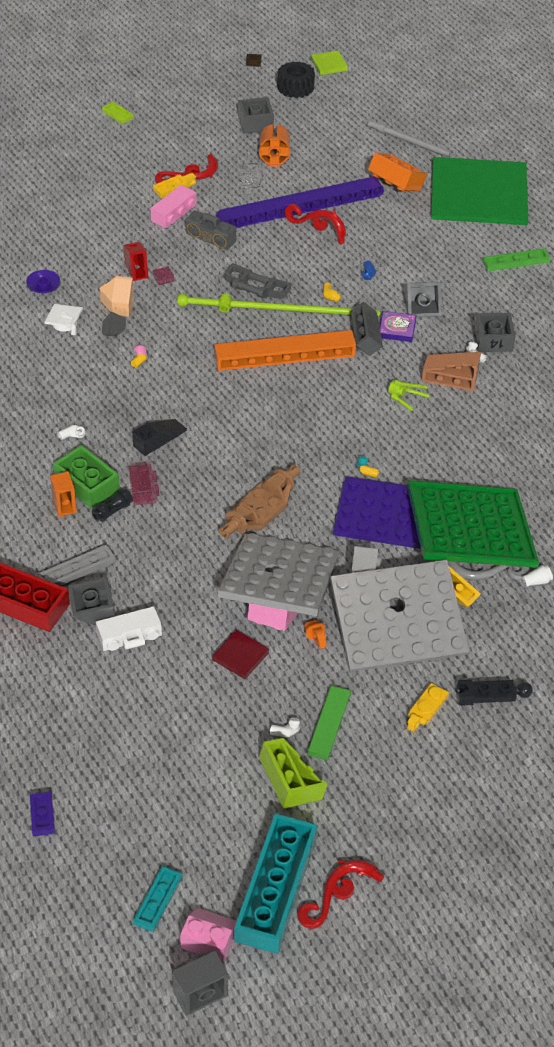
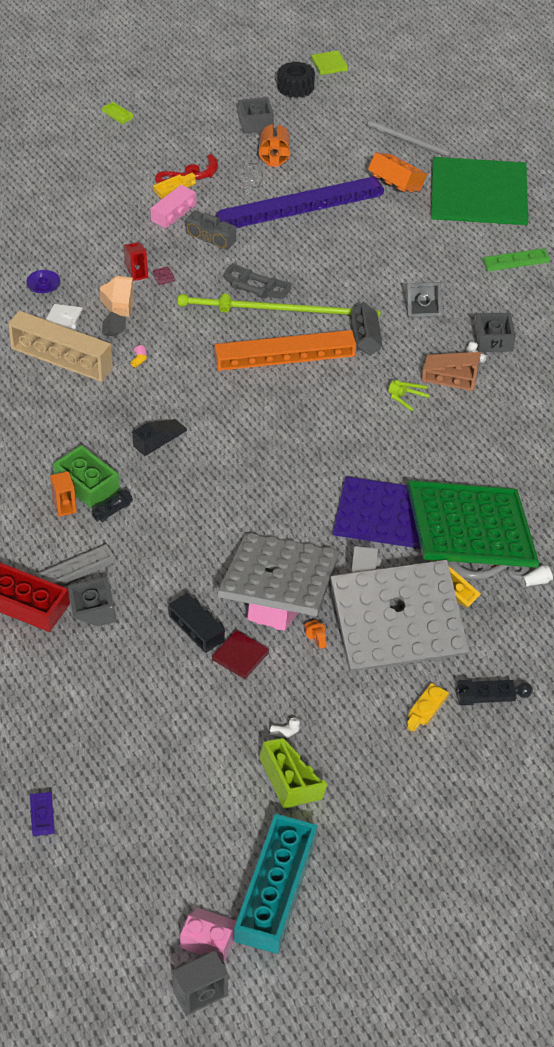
(60, 346): none -> tan brick
(72, 431): white arm -> none
(129, 629): white piece -> none
(142, 484): clear pink brick -> none
(157, 899): teal tile -> none
(196, 622): none -> black brick
(254, 60): dark brown tile -> none
(261, 503): medium nougat plate -> none
(318, 224): red plant -> none
(329, 723): bright green tile -> none
(330, 294): yellow arm -> none
(346, 891): red plant -> none
(365, 469): yellow arm -> none
(370, 270): blue arm -> none
(397, 326): tile -> none

